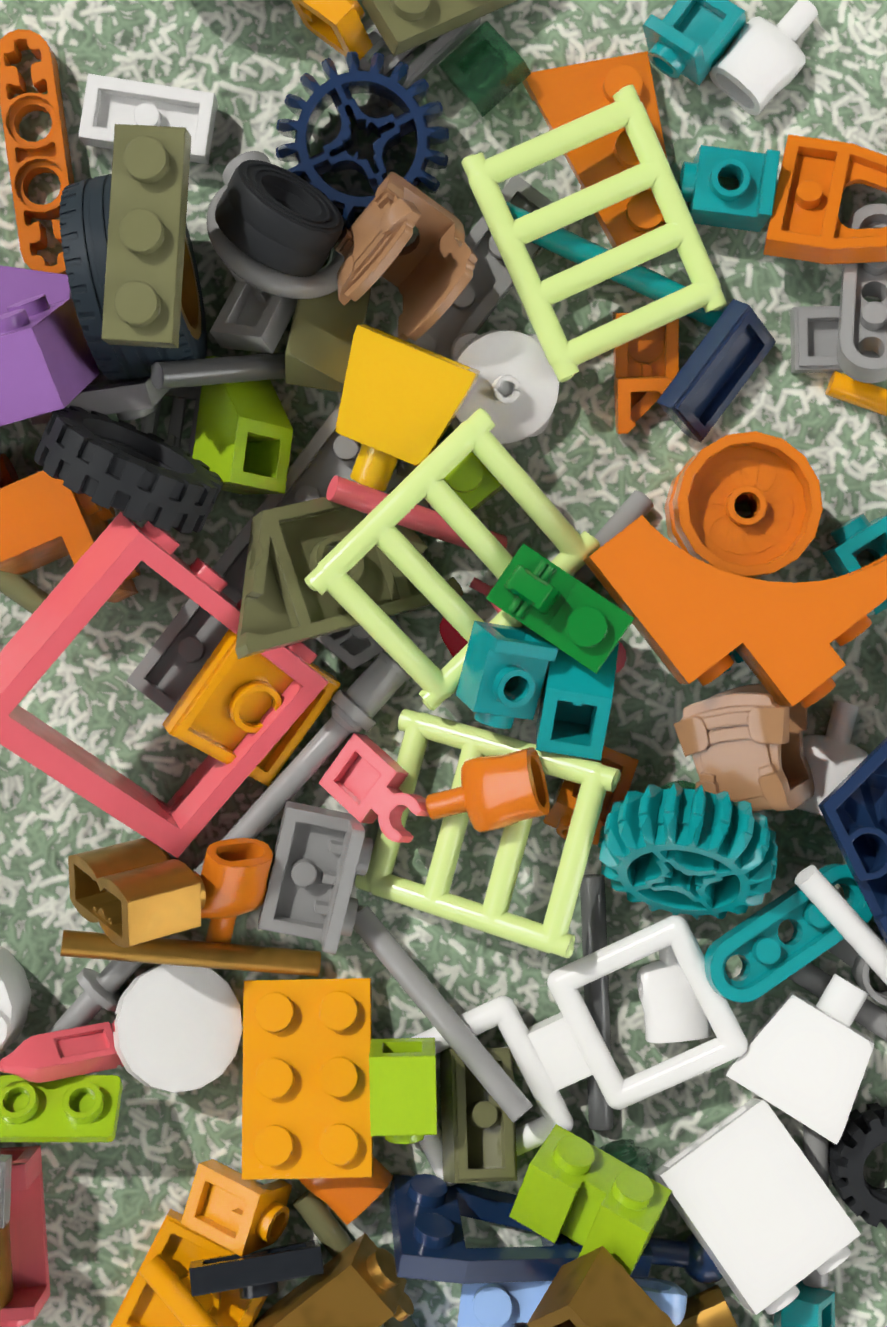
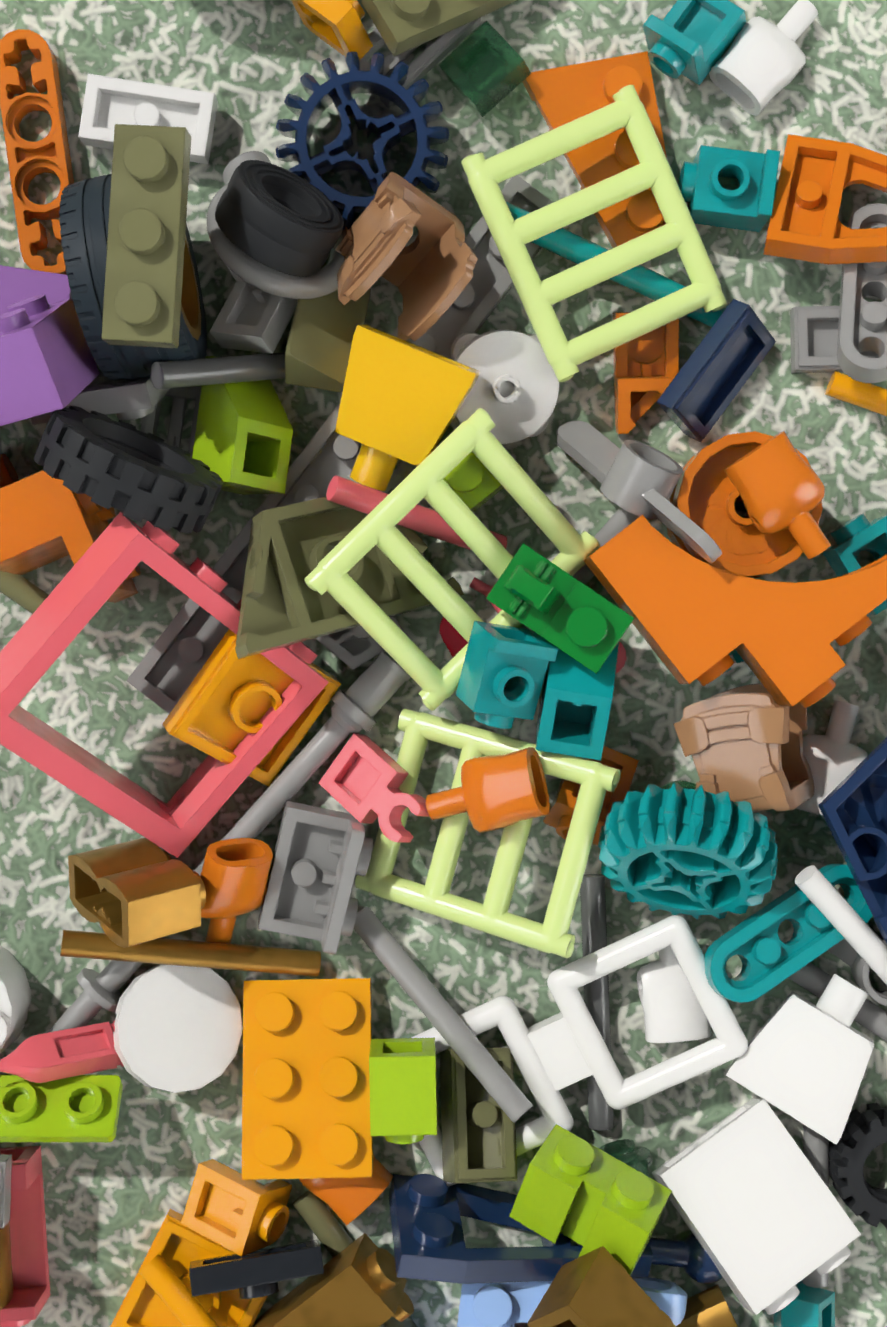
(635, 480): none -> light grey piece
(781, 492): none -> orange piece

